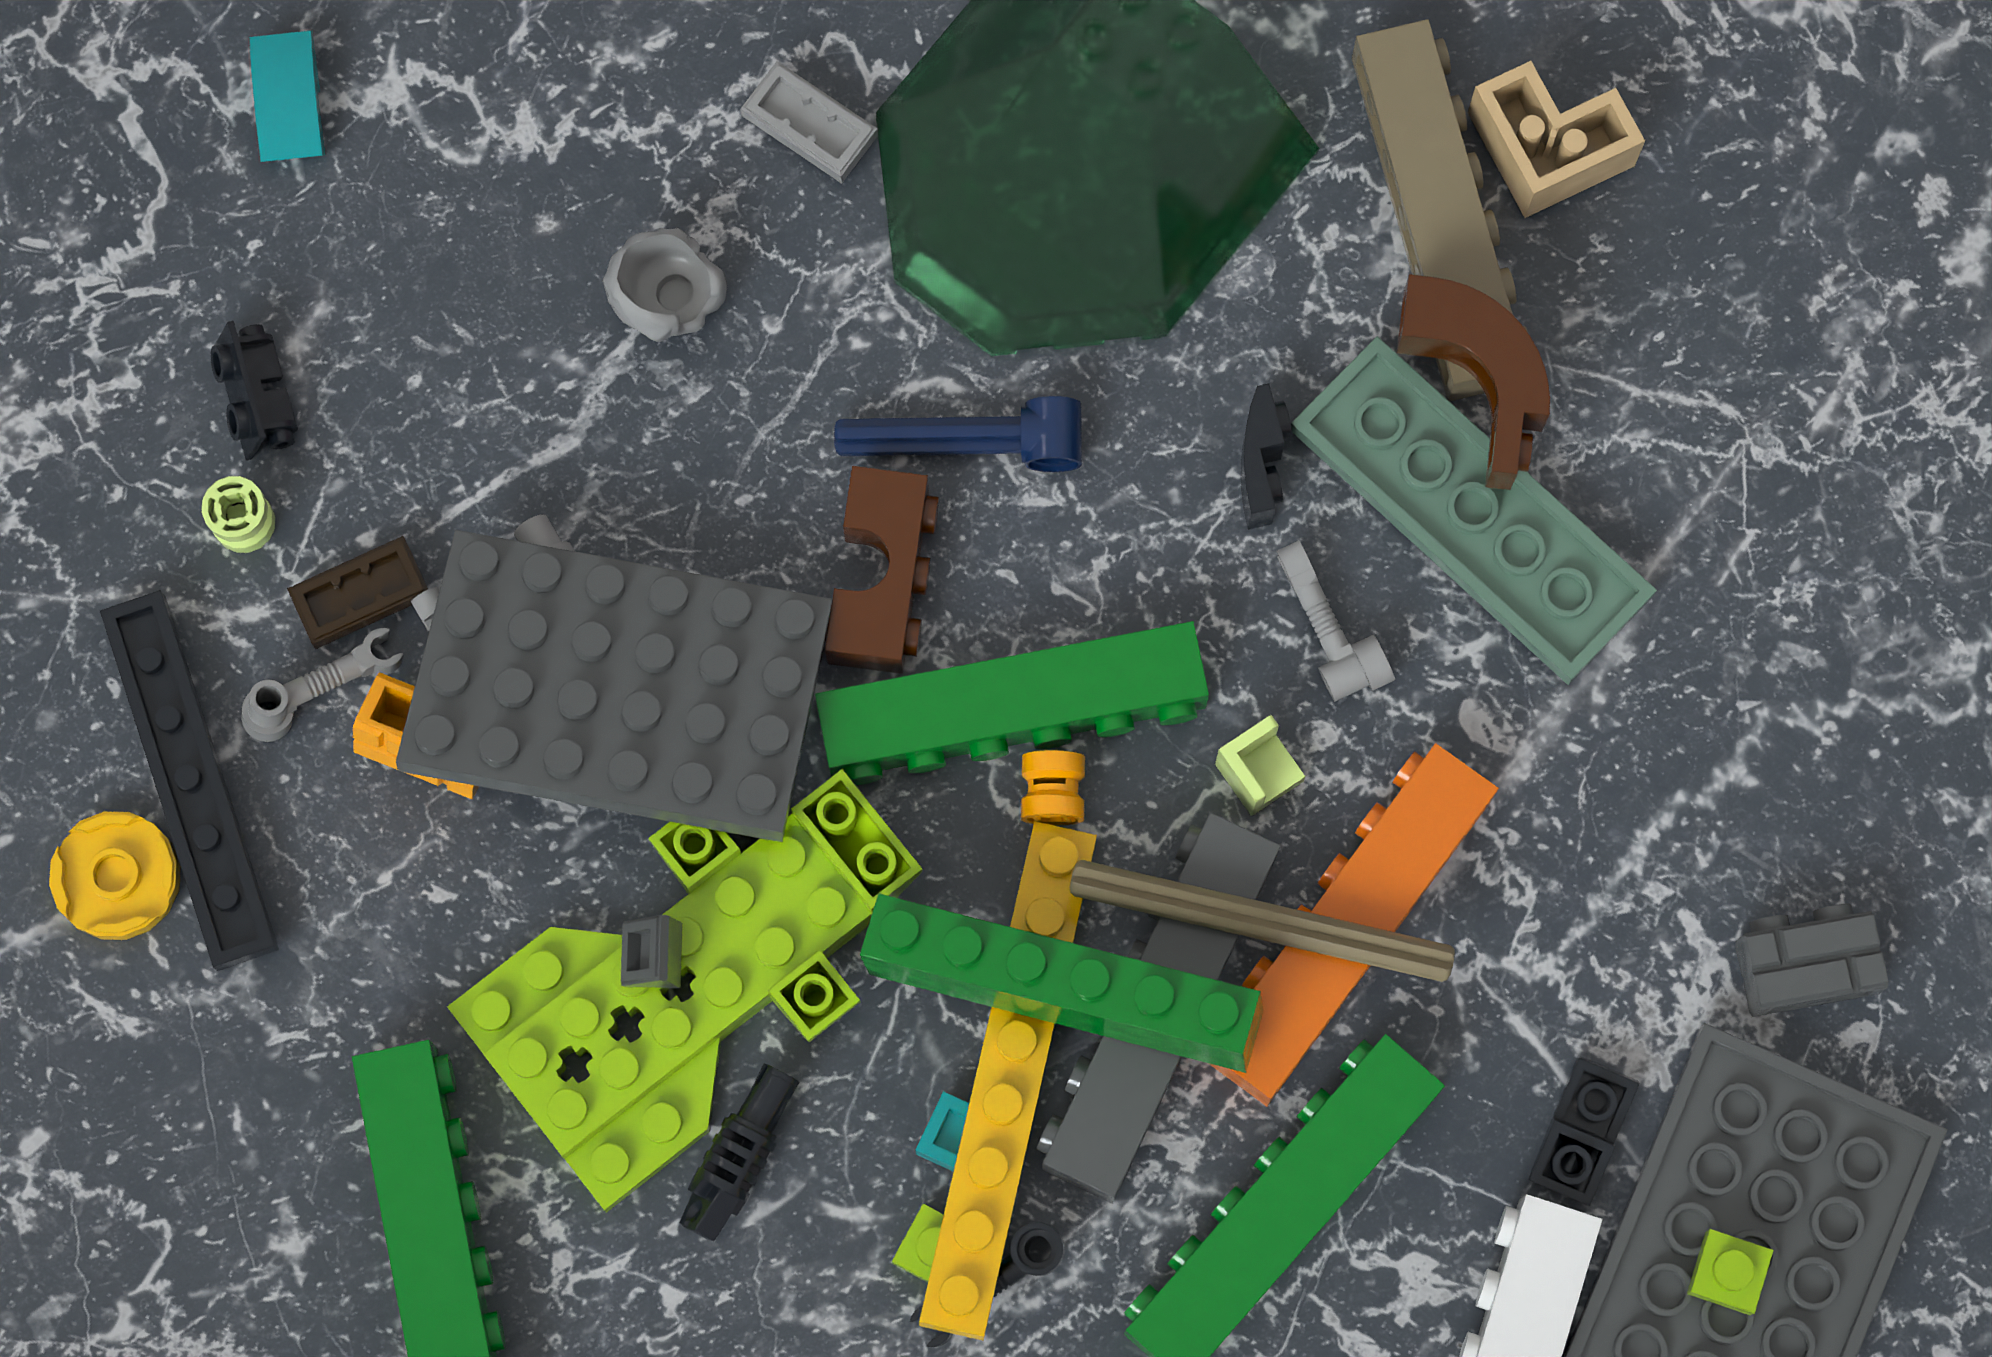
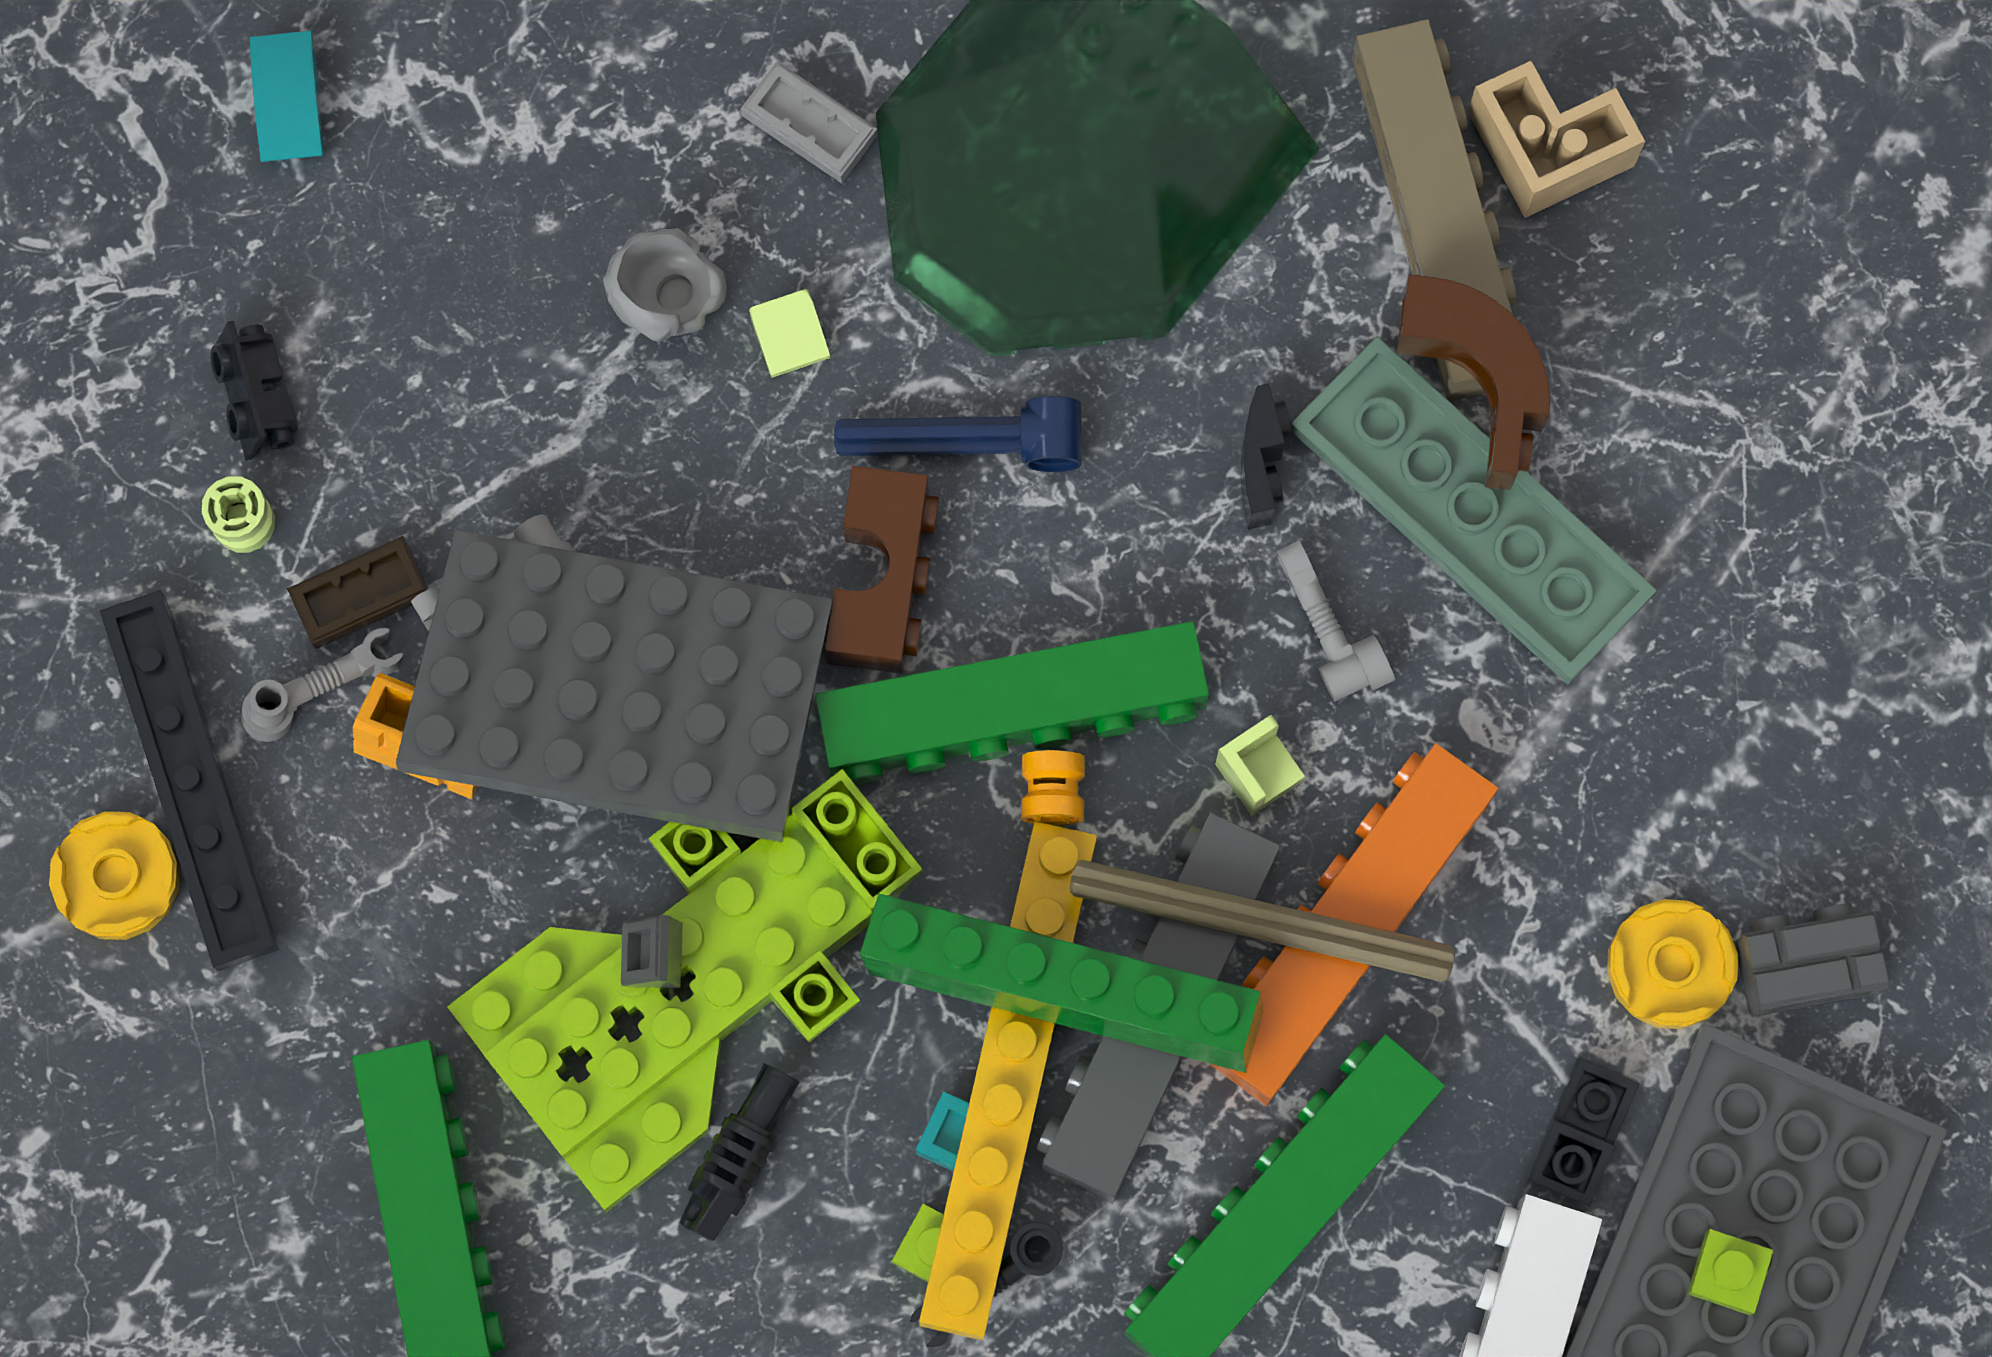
(789, 333): none -> yellowish green slope
(1672, 964): none -> yellow tile

